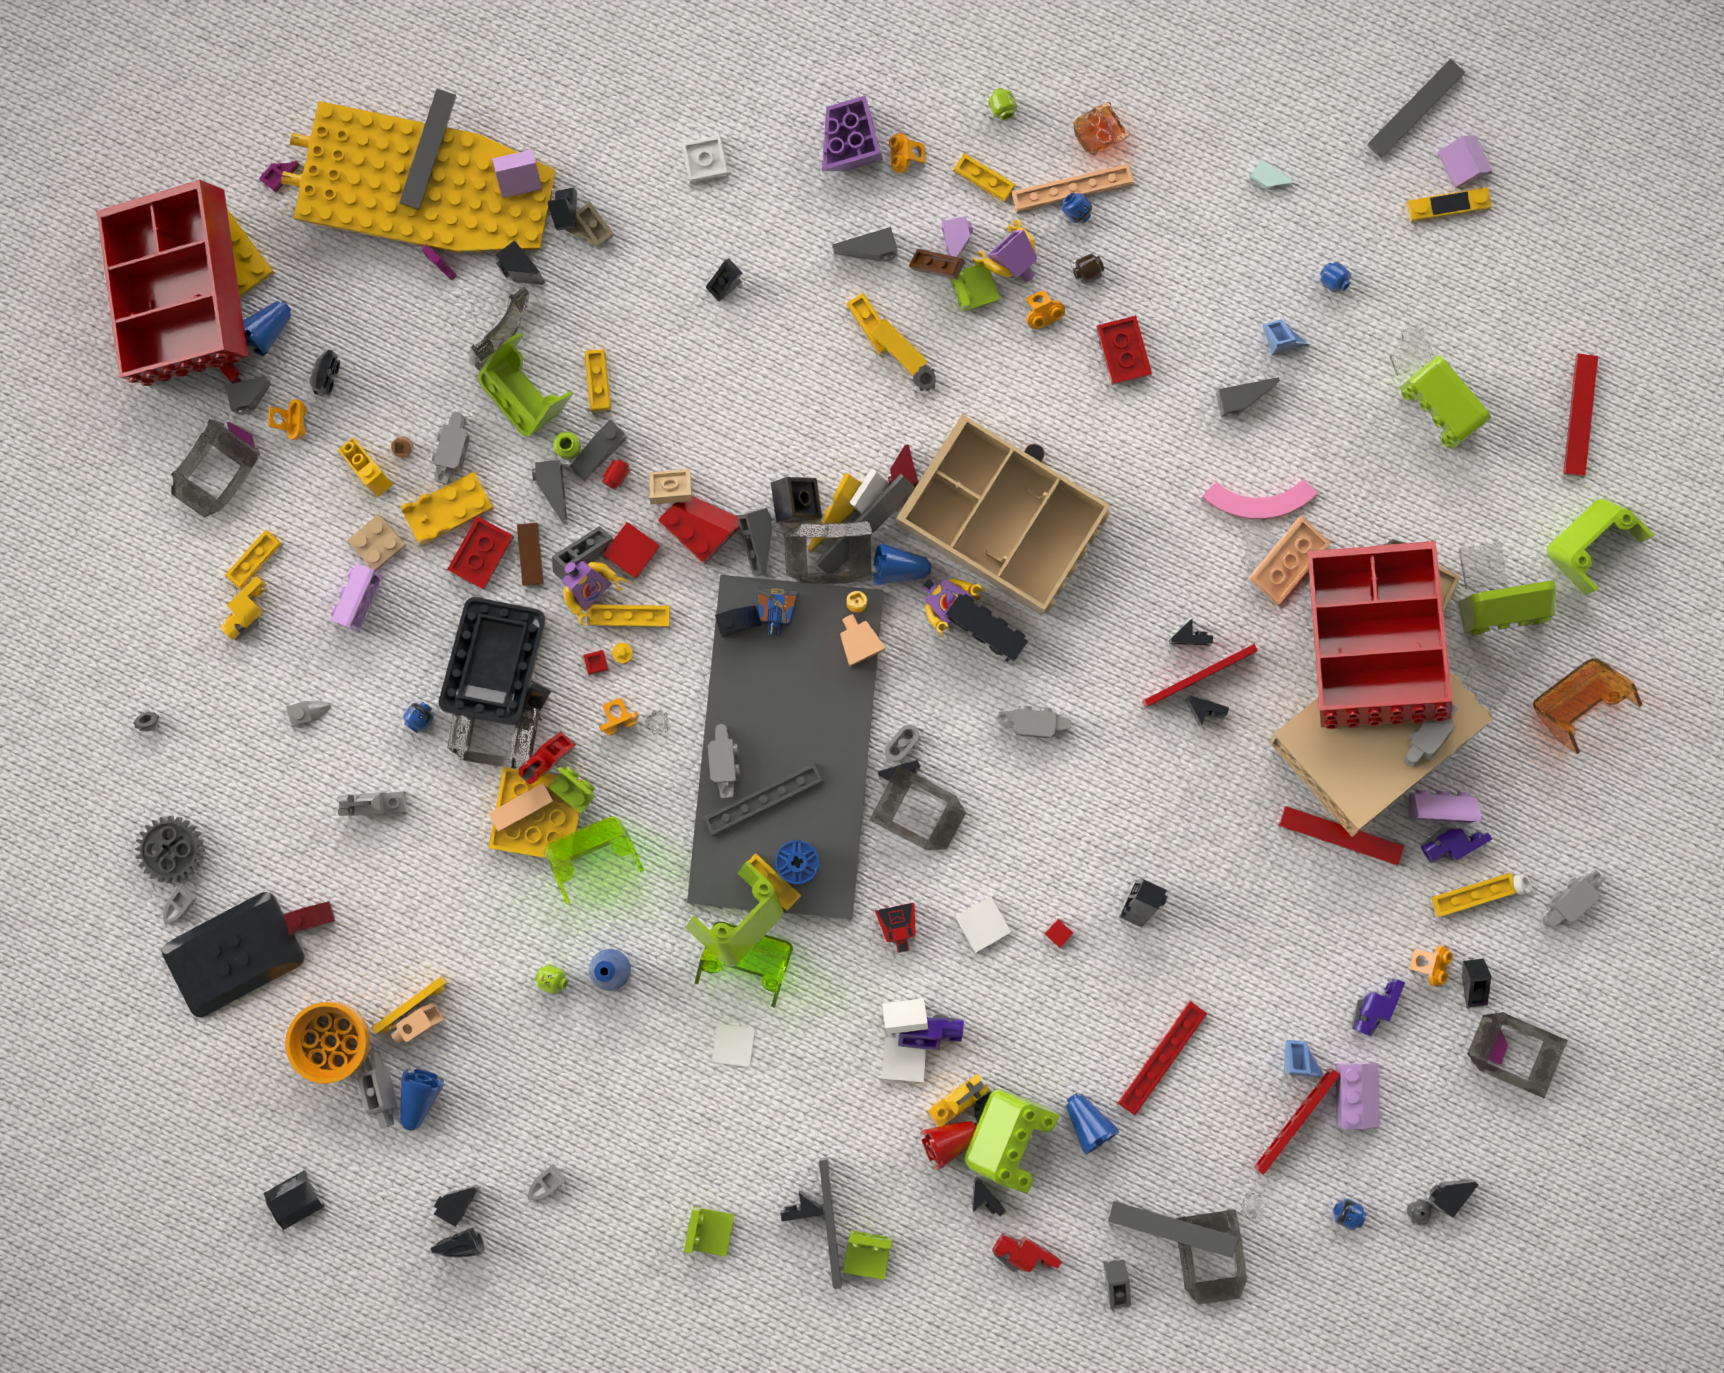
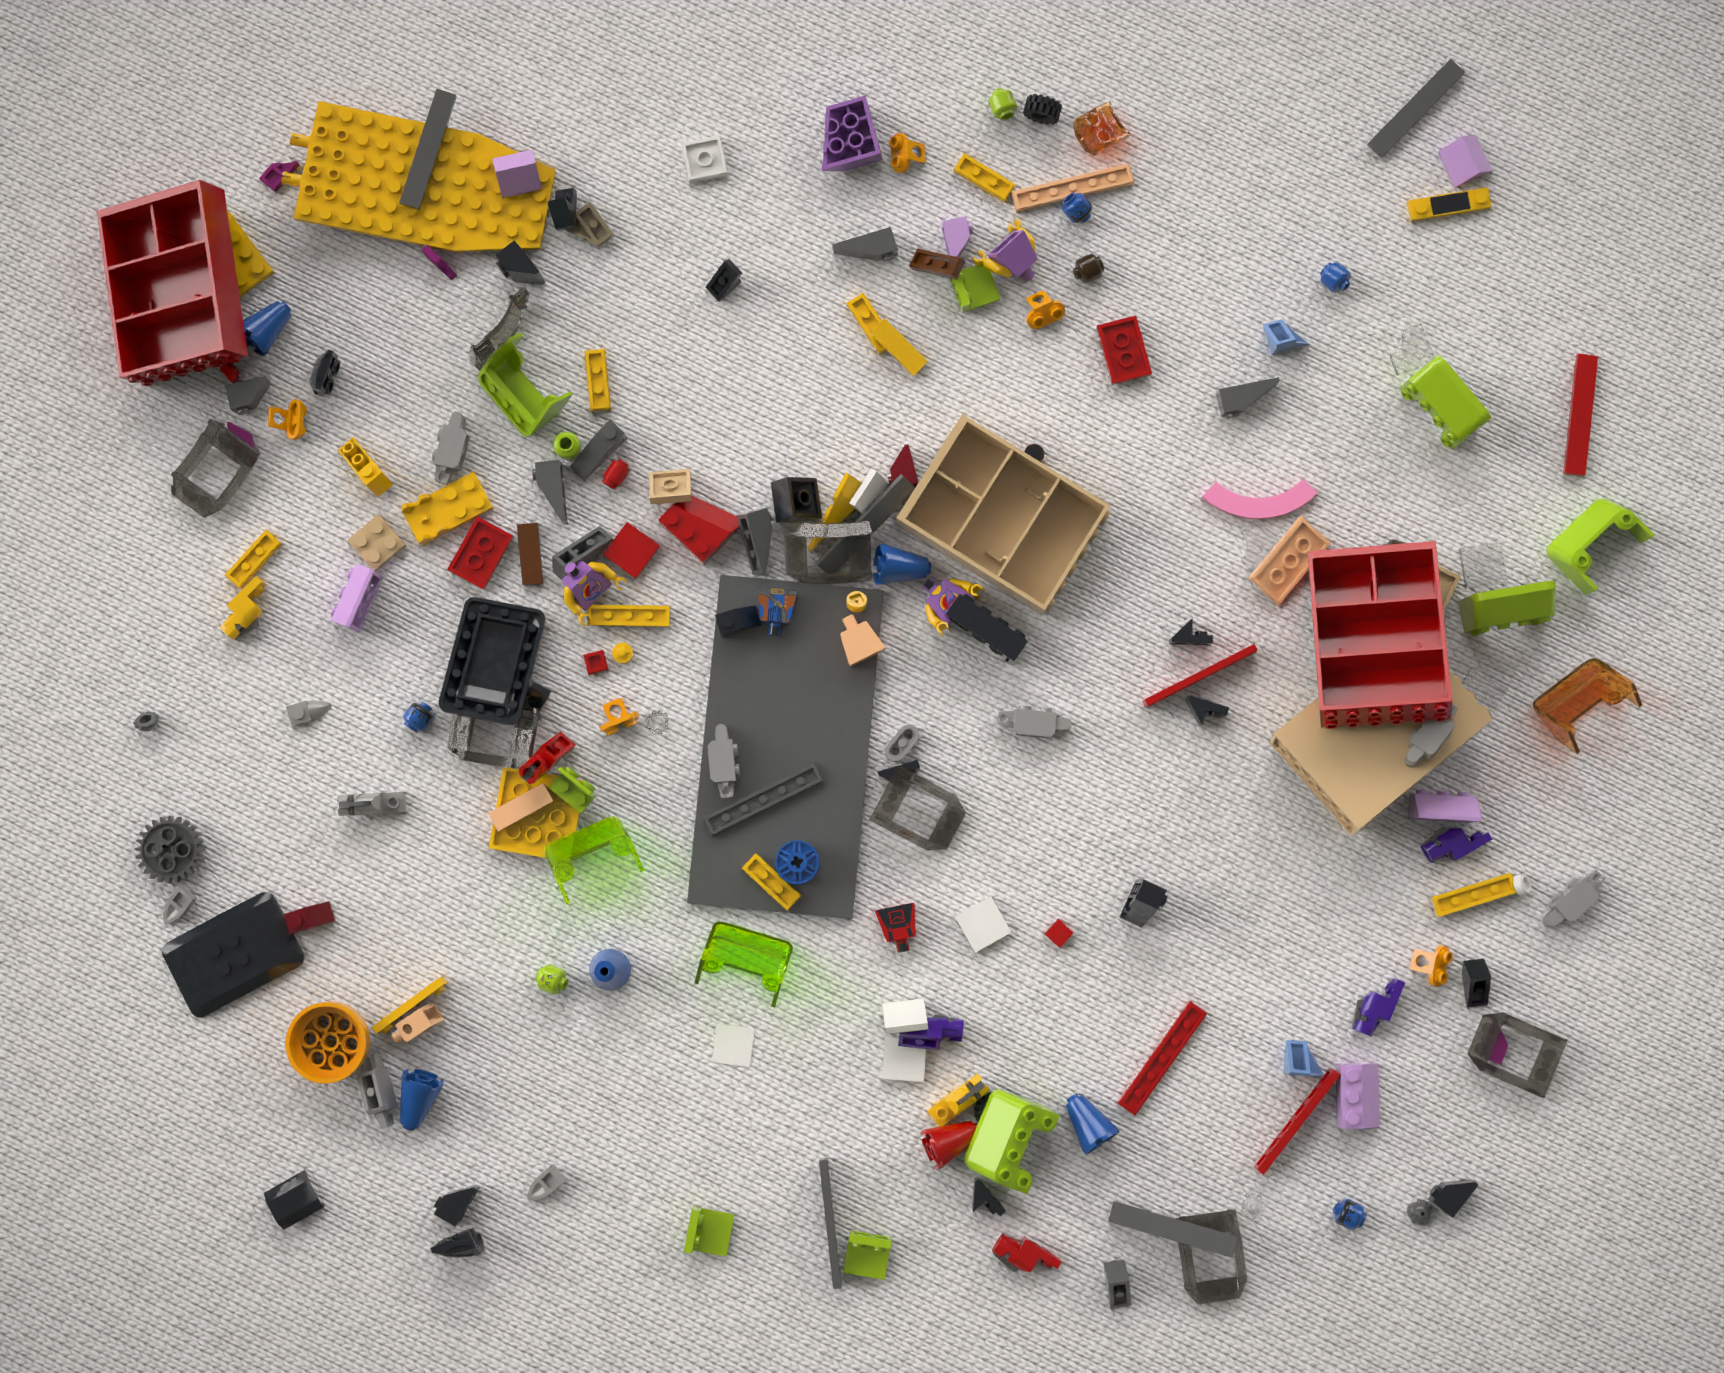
(402, 446): medium nougat tile -> none
(733, 945): lime windscreen -> none
(808, 1209): black slope -> none
(930, 378): dark grey animal -> none
(1042, 109): none -> black tyre
(1269, 176): light aqua tile -> none
(1337, 835): red tile -> none

